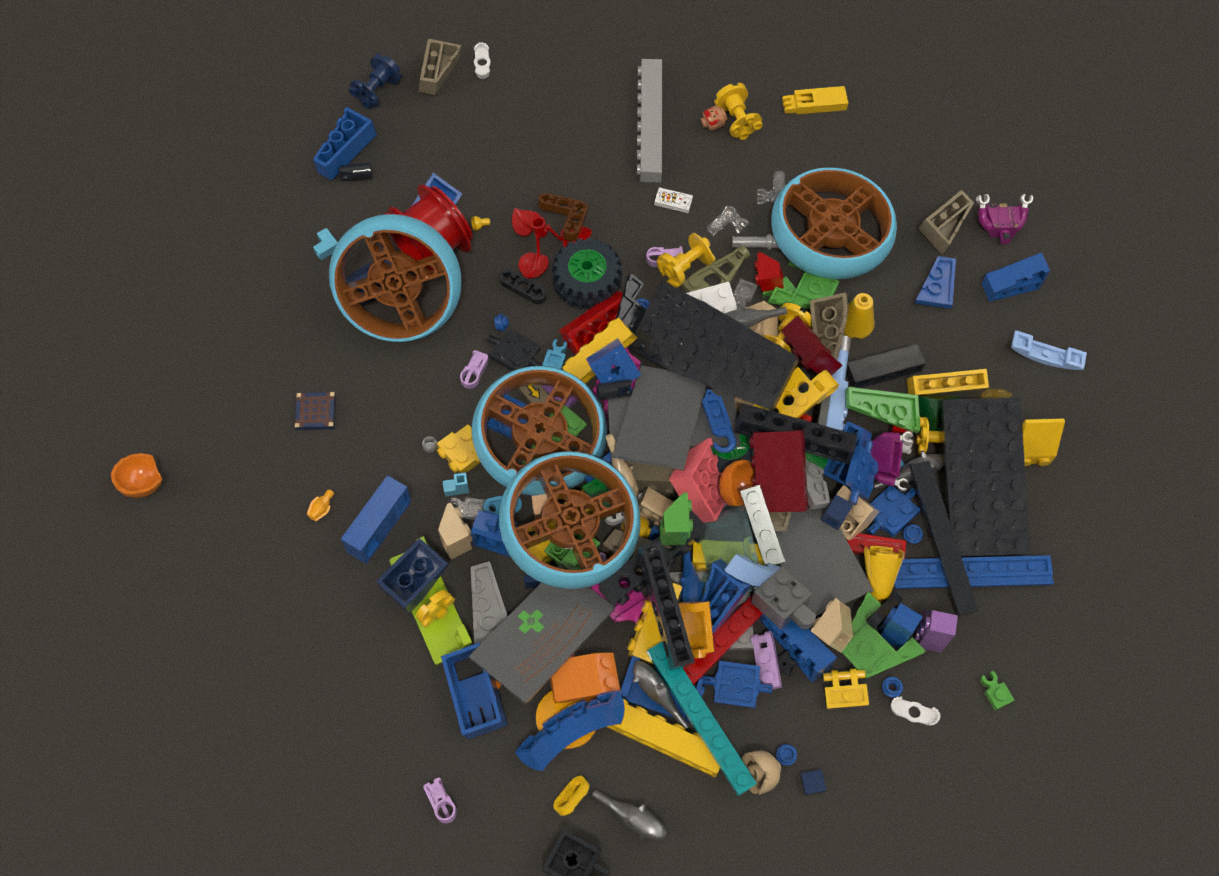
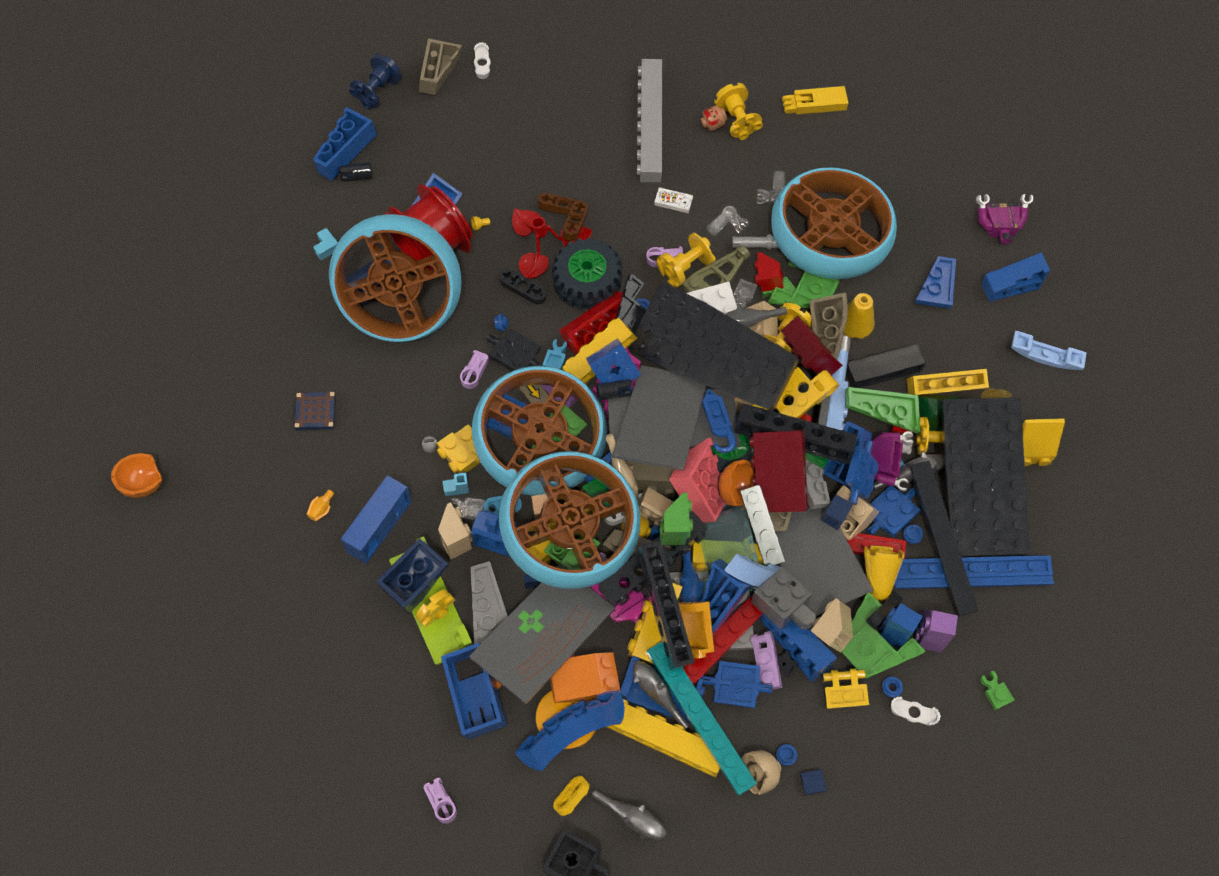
(945, 222): dark tan wedge -> none

